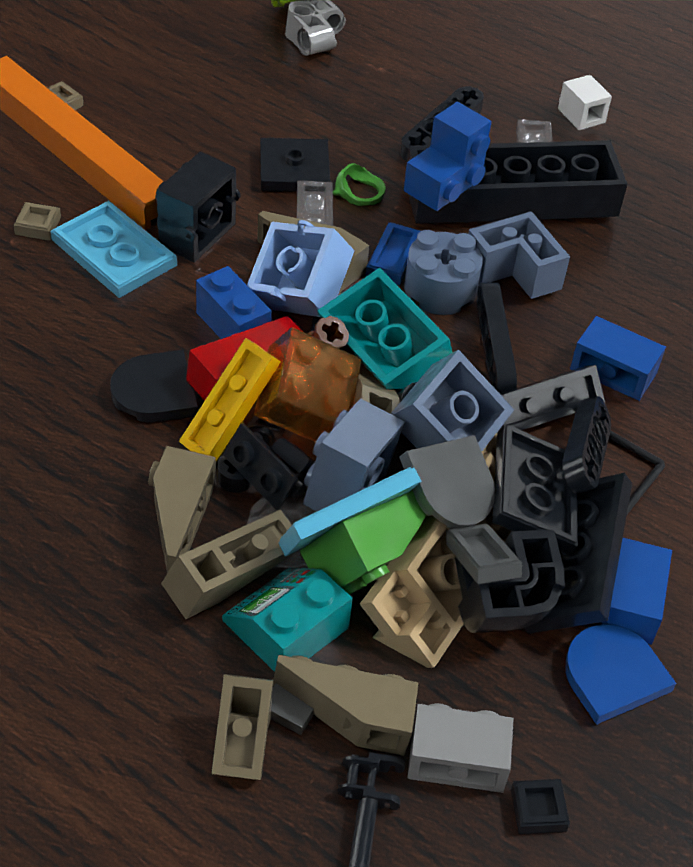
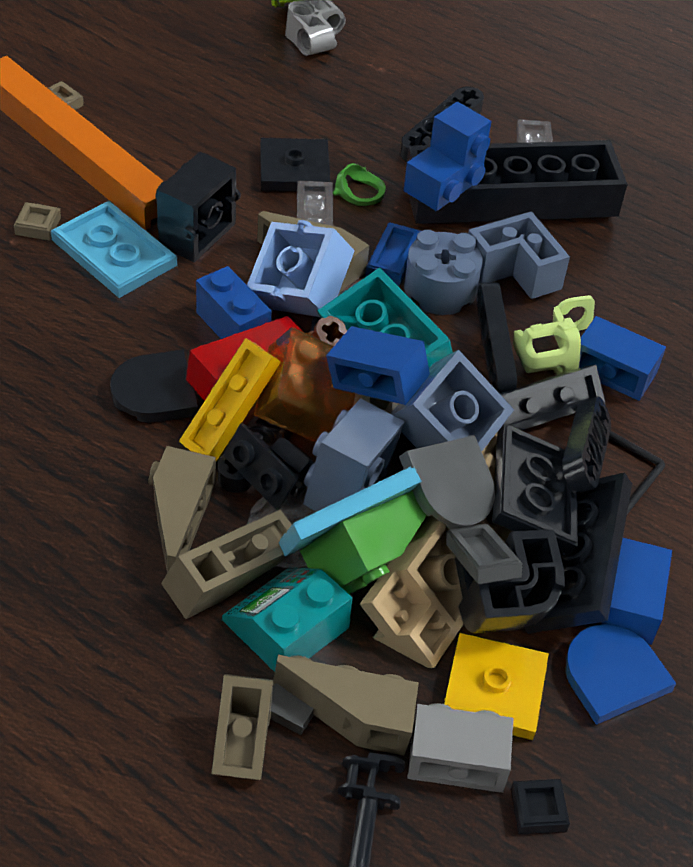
(378, 365): none -> blue brick
(498, 680): none -> yellow plate
(566, 334): none -> yellowish green piece
(584, 102): white brick -> none

